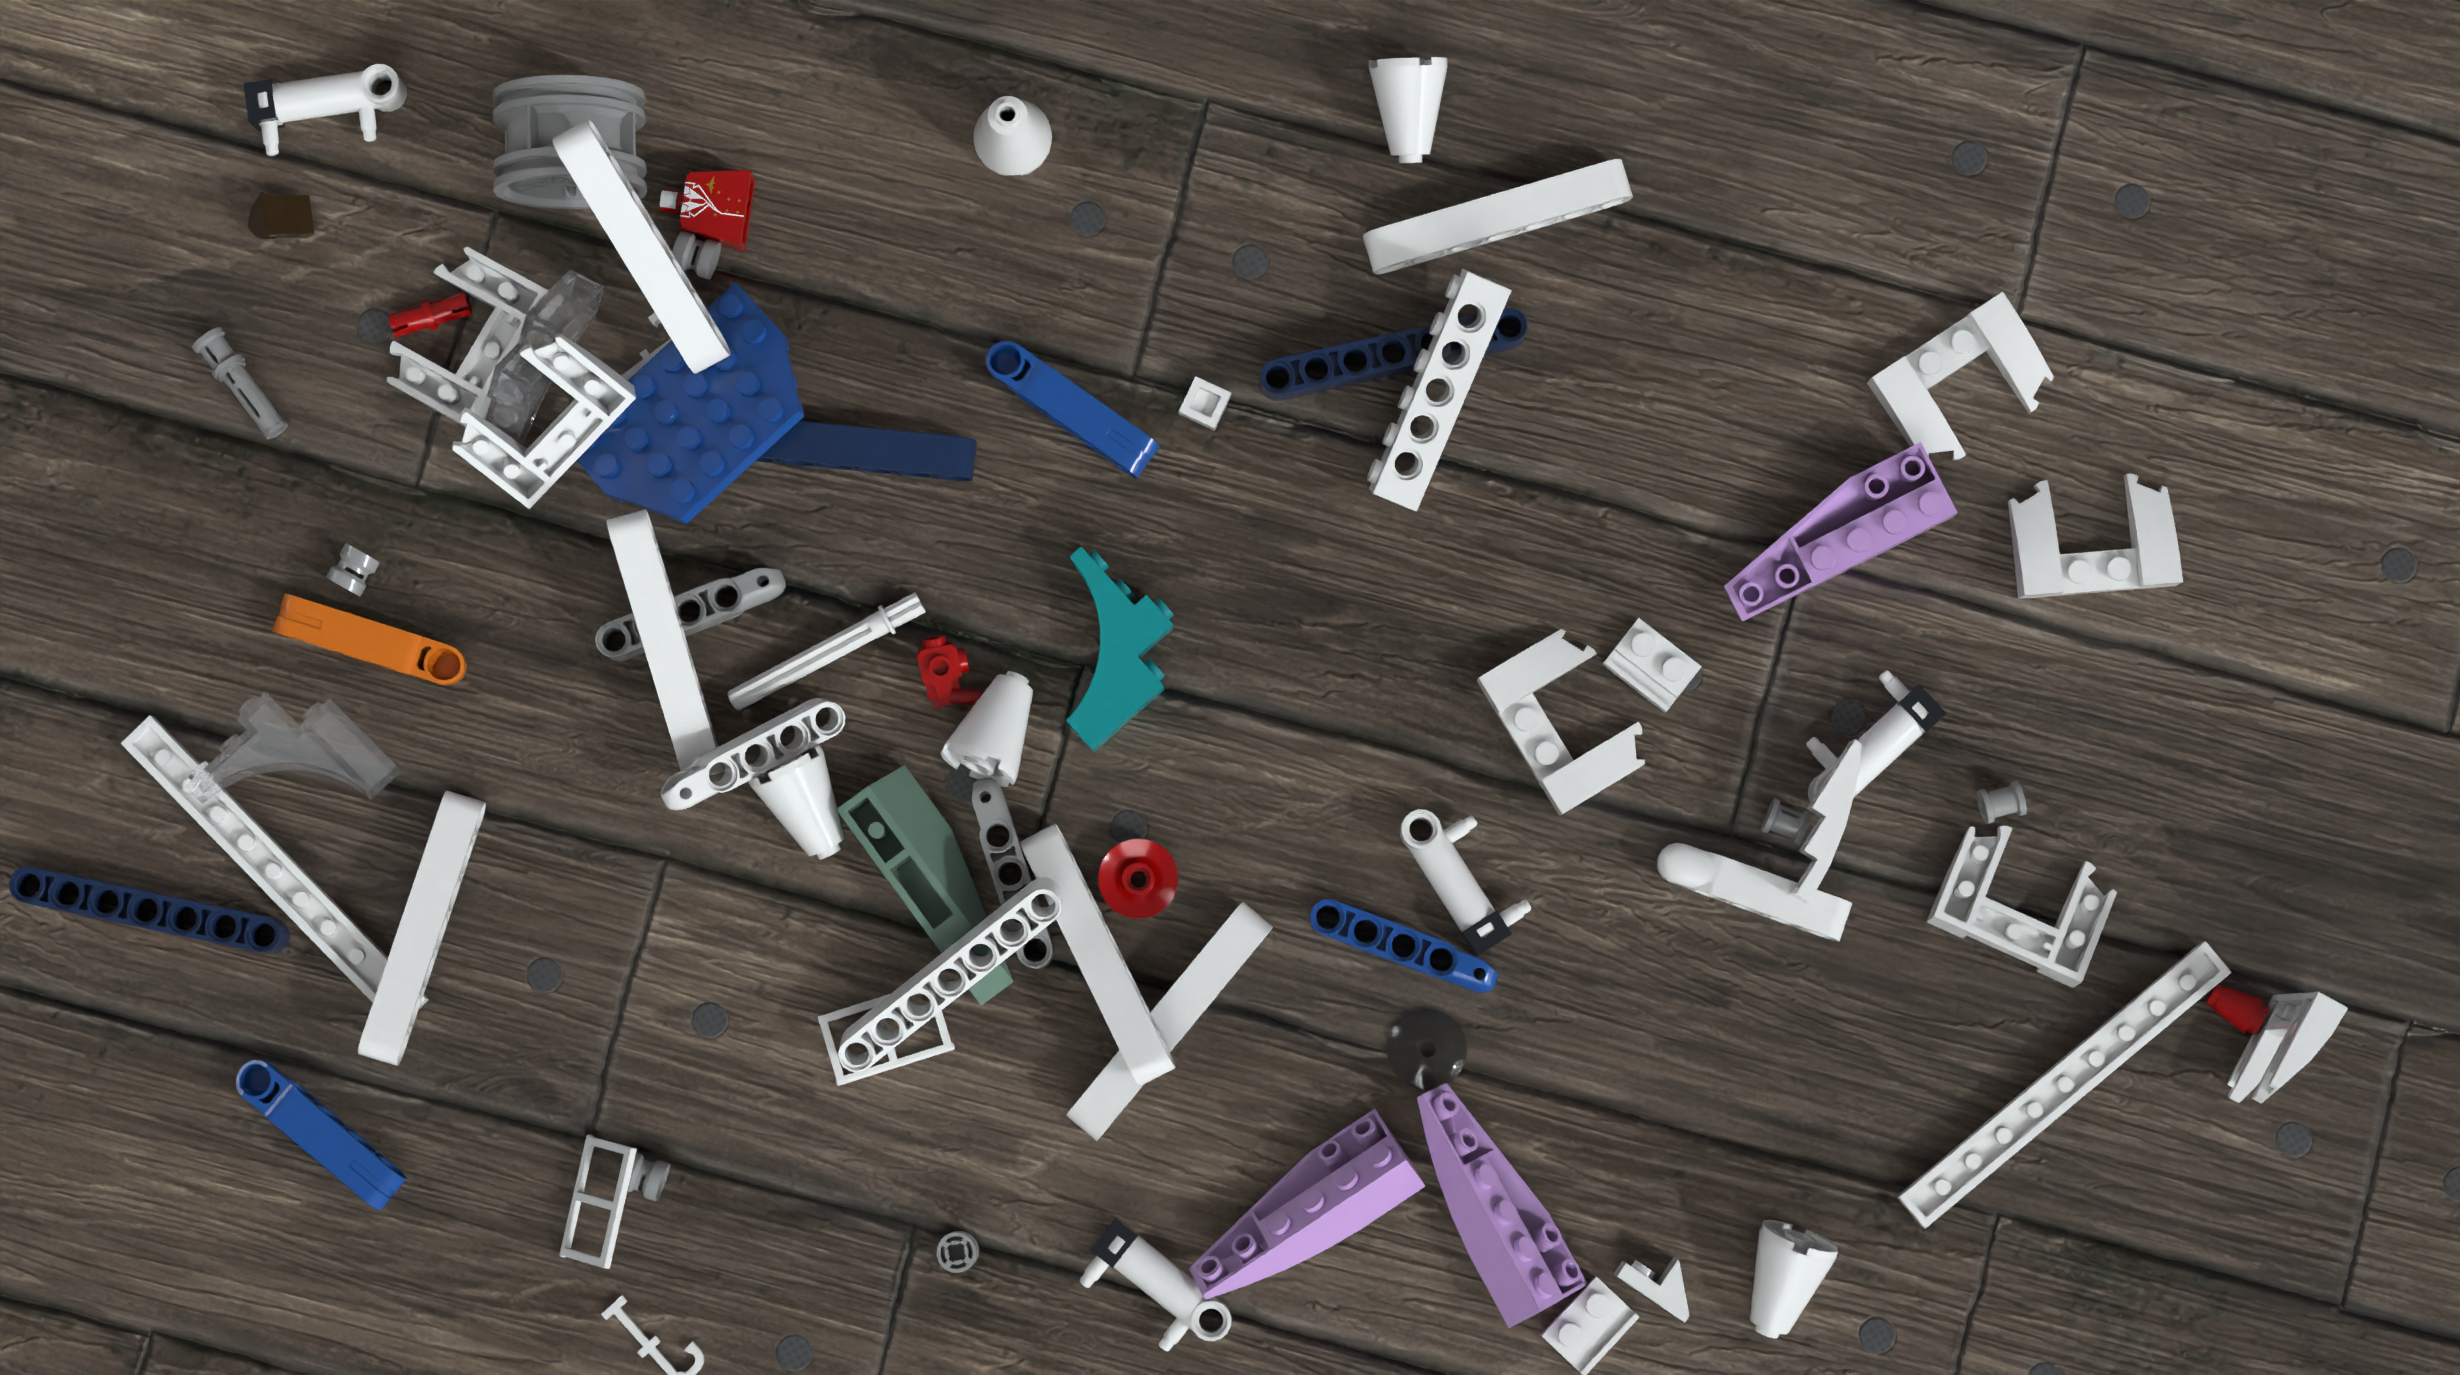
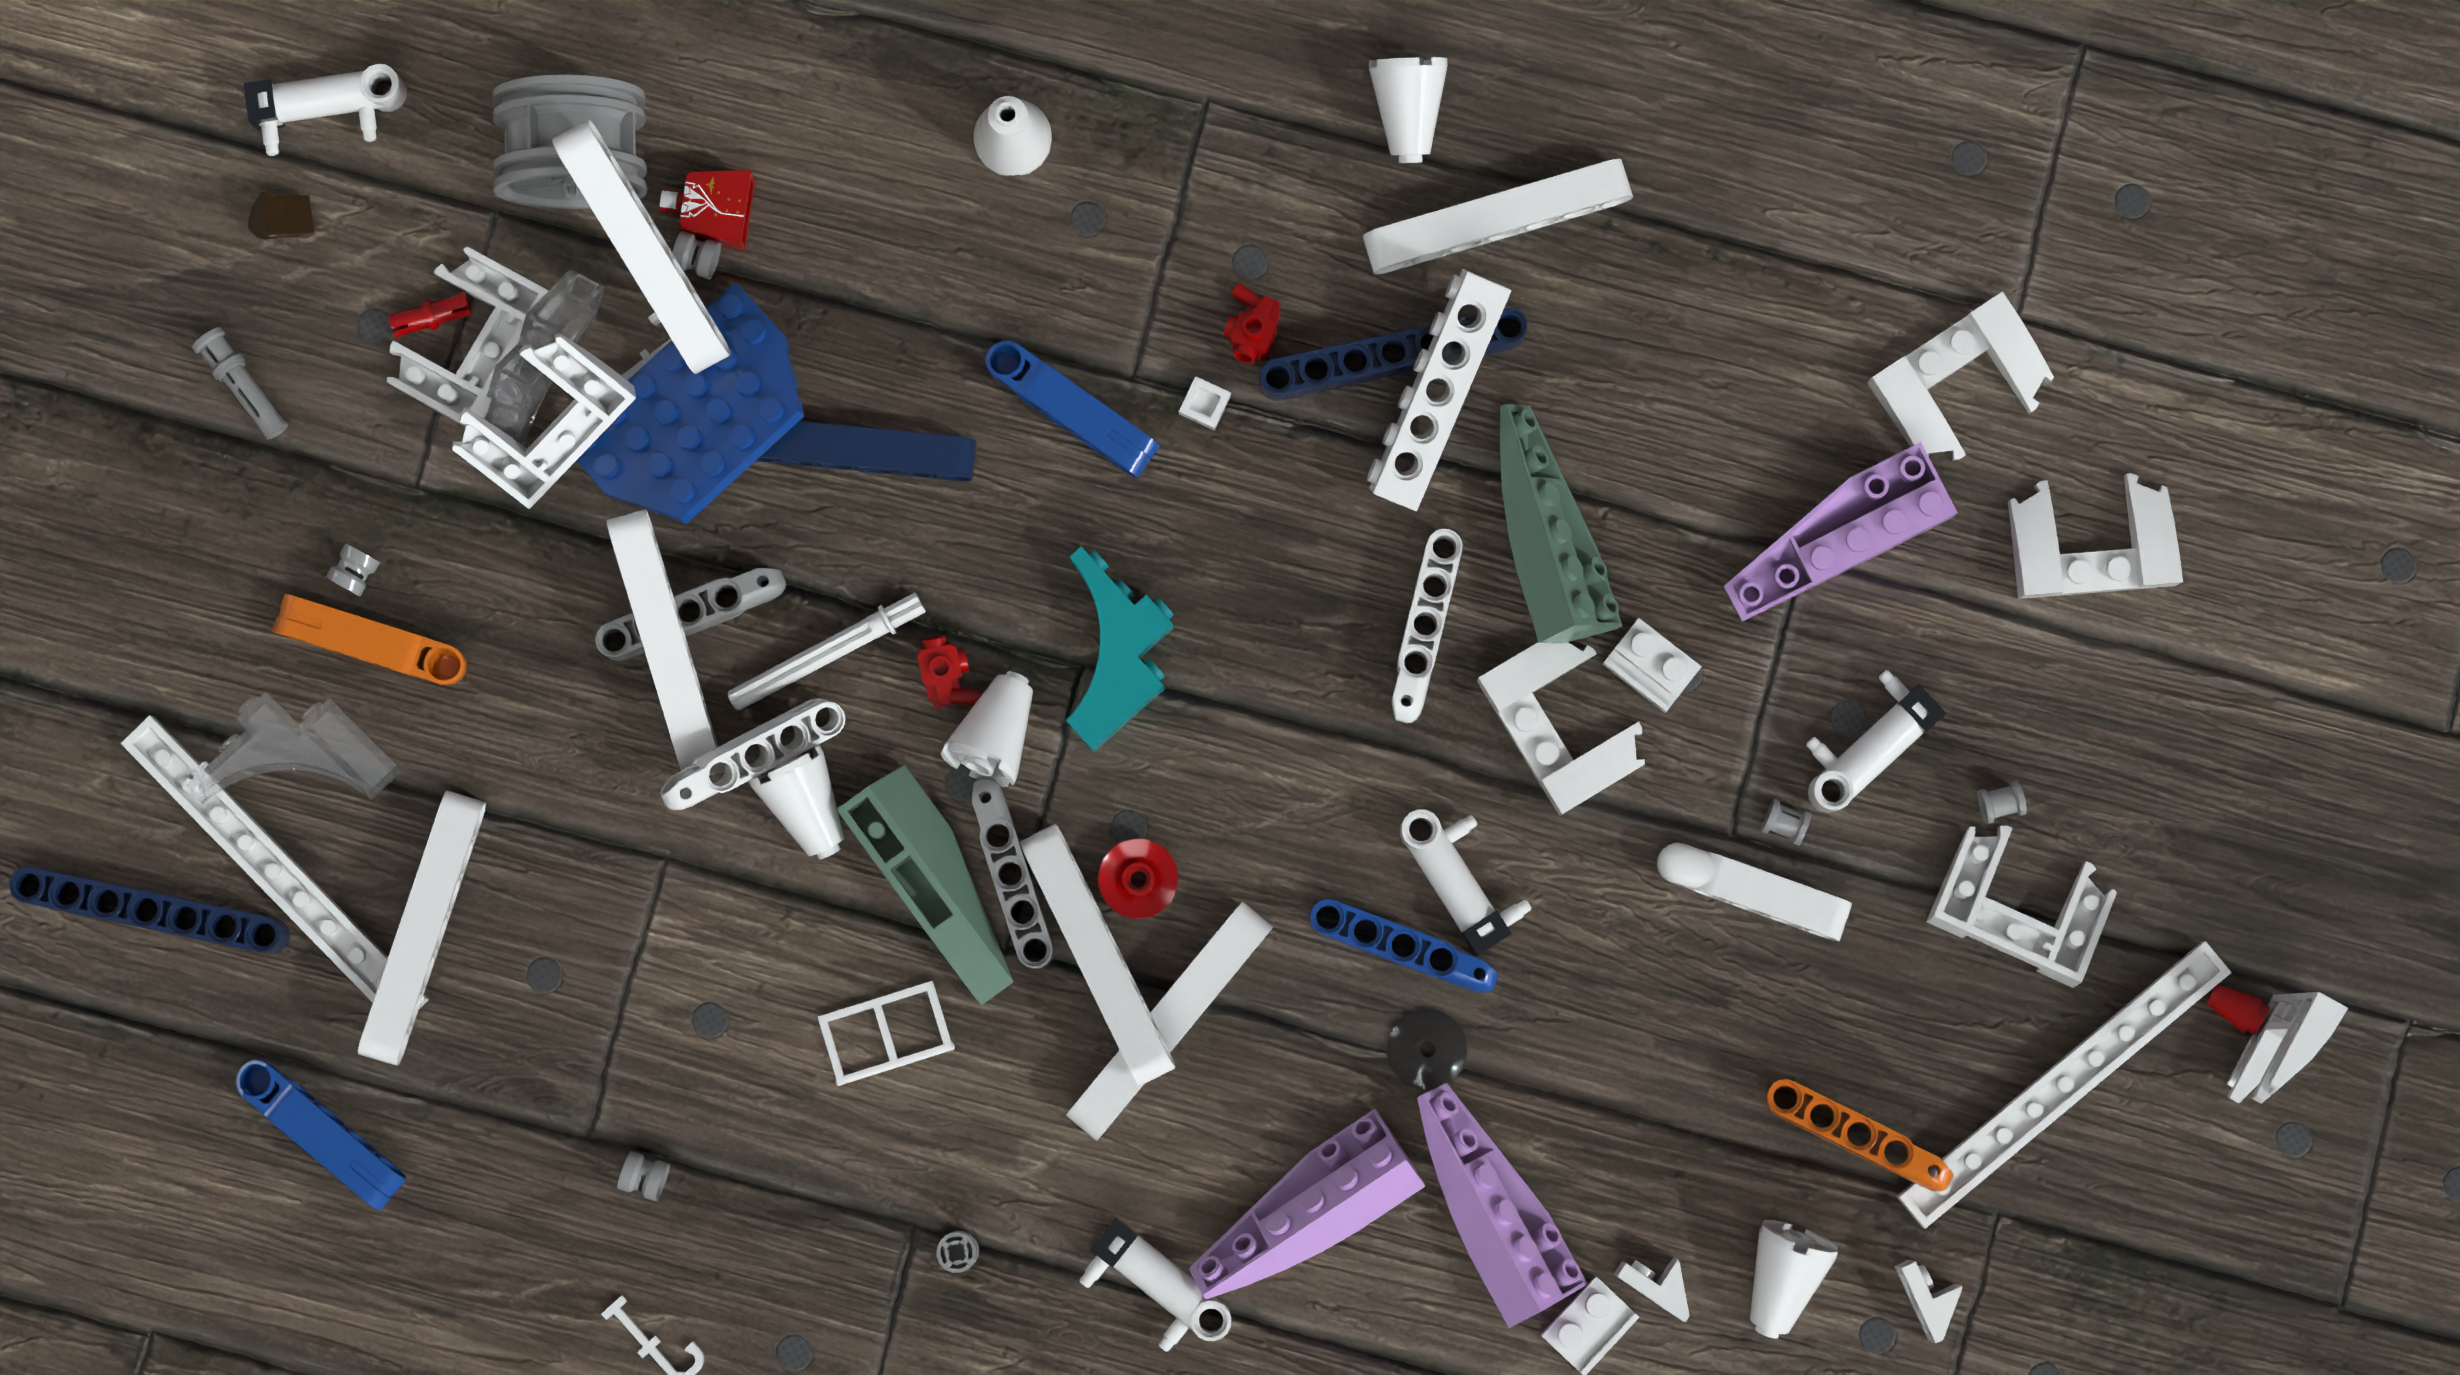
(616, 1206): white window -> none
(941, 991): white beam -> none
(1254, 330): none -> red piece
(1412, 685): none -> white piece
(1549, 539): none -> sand green wedge
(1833, 807): white slope -> none
(1917, 1160): none -> orange piece
(1931, 1309): none -> white slope

